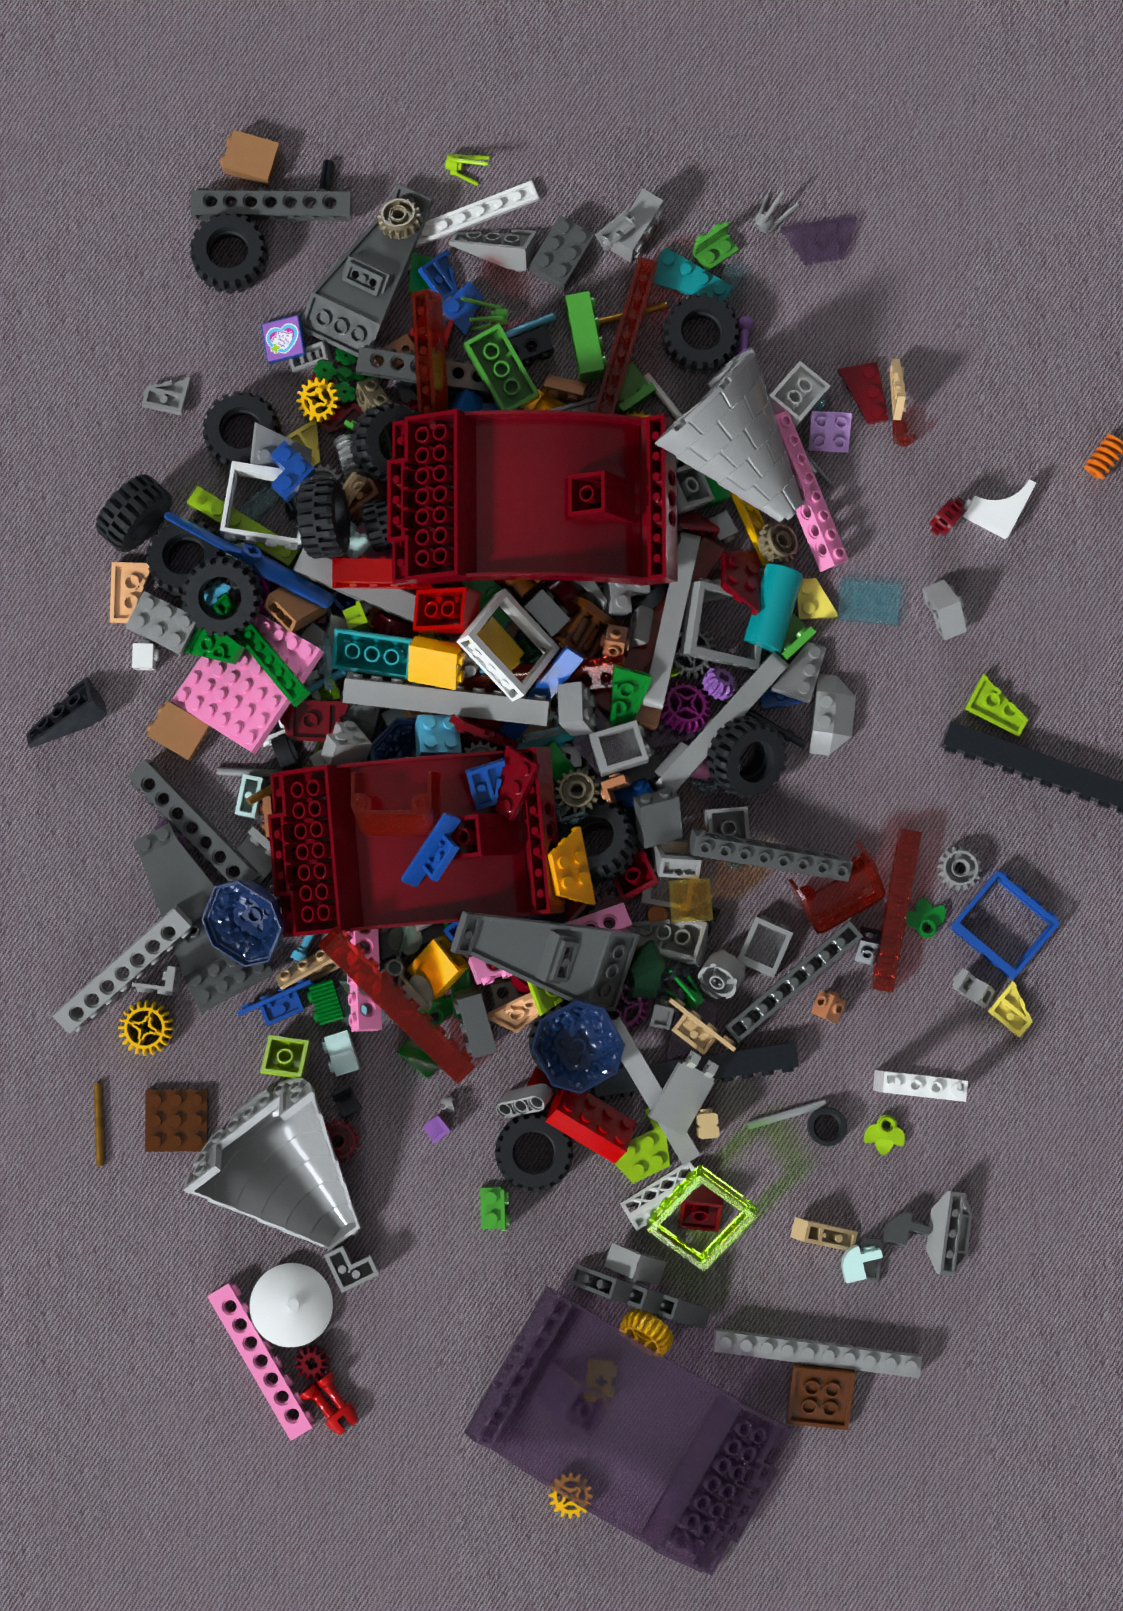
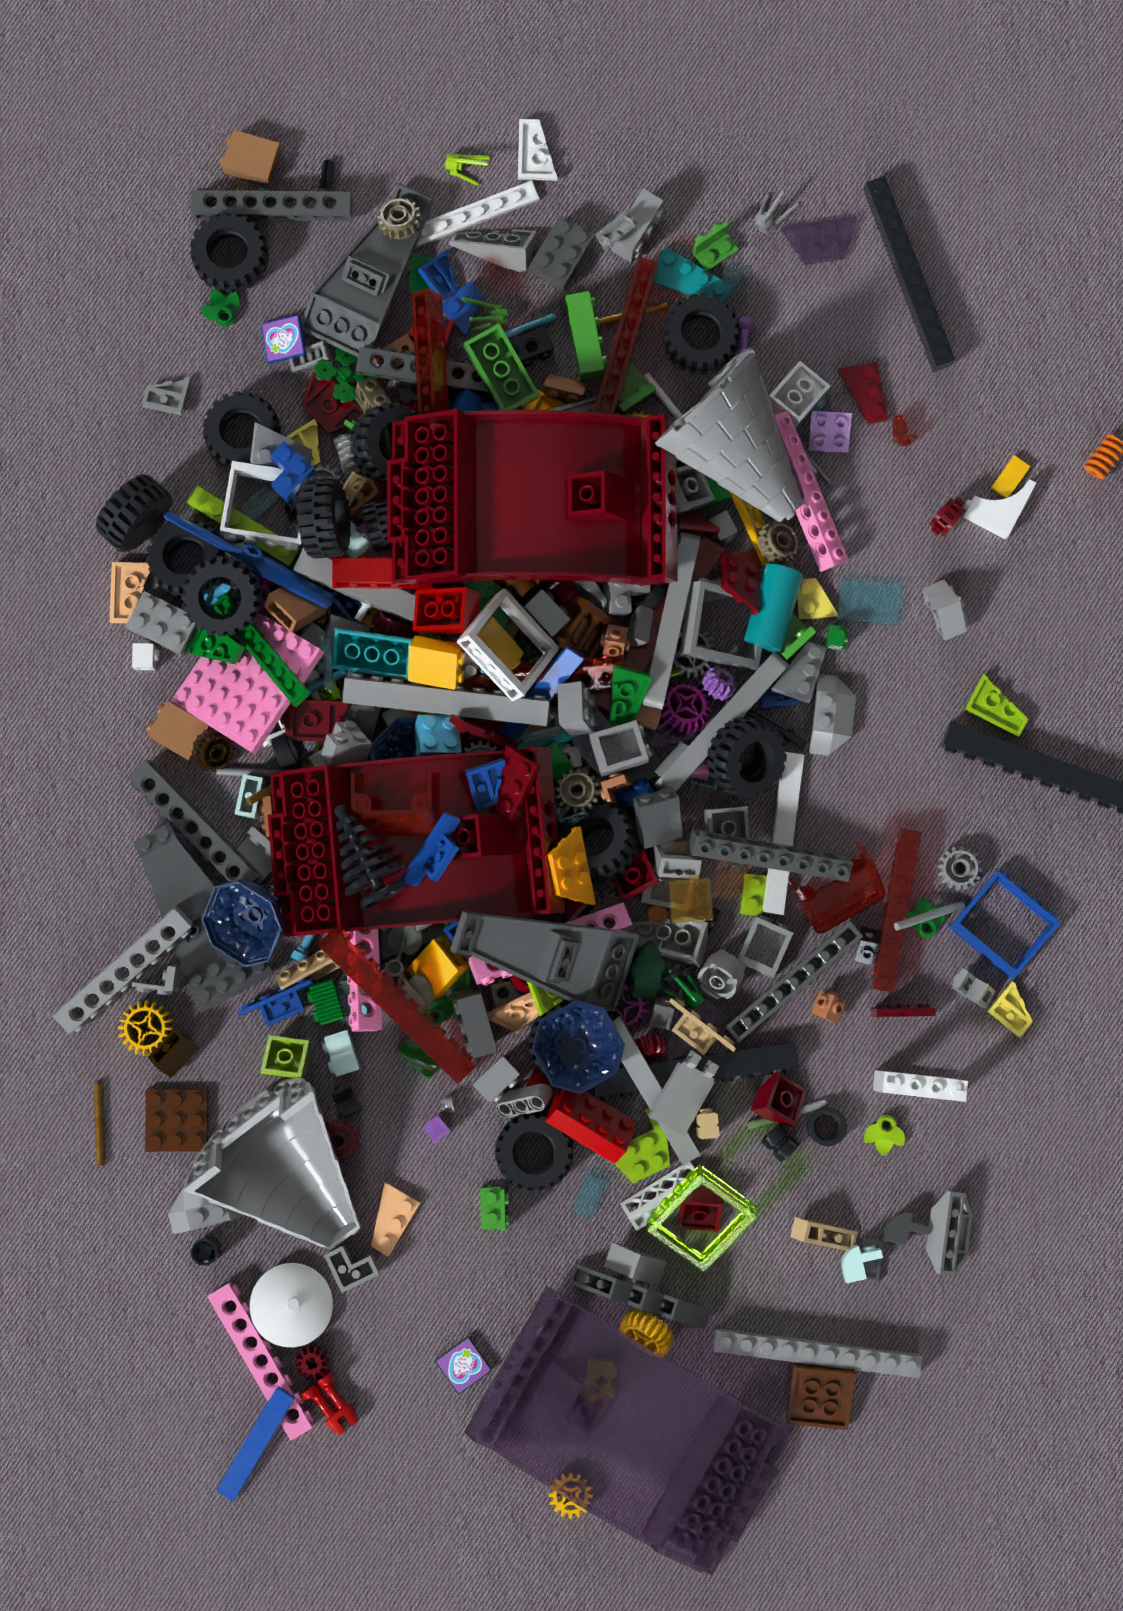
(76, 712): black wedge -> none
(173, 1052): none -> dark brown brick
(195, 1212): none -> light grey wedge
(203, 748): none -> dark brown gear
(205, 1251): none -> black wheel
(220, 306): none -> green plate
(255, 1443): none -> blue tile
(315, 407): yellow gear -> none
(356, 617): lime panel -> none
(369, 869): none -> black plant
(392, 1218): none -> light nougat wing
(463, 1365): none -> tile
(497, 1079): none -> light grey brick
(533, 153): none -> white wing
(588, 1196): none -> clear light blue tile
(651, 1046): none -> dark red gear
(753, 894): none -> lime wing
(779, 1100): none -> dark red slope
(780, 1143): none -> black wheel
(783, 830): none -> white tile
(836, 637): none -> green brick
(897, 389): tan wing -> none
(903, 1011): none -> dark red wing
(909, 274): none -> black brick
(929, 915): none -> light grey bar
(1010, 477): none -> yellow tile

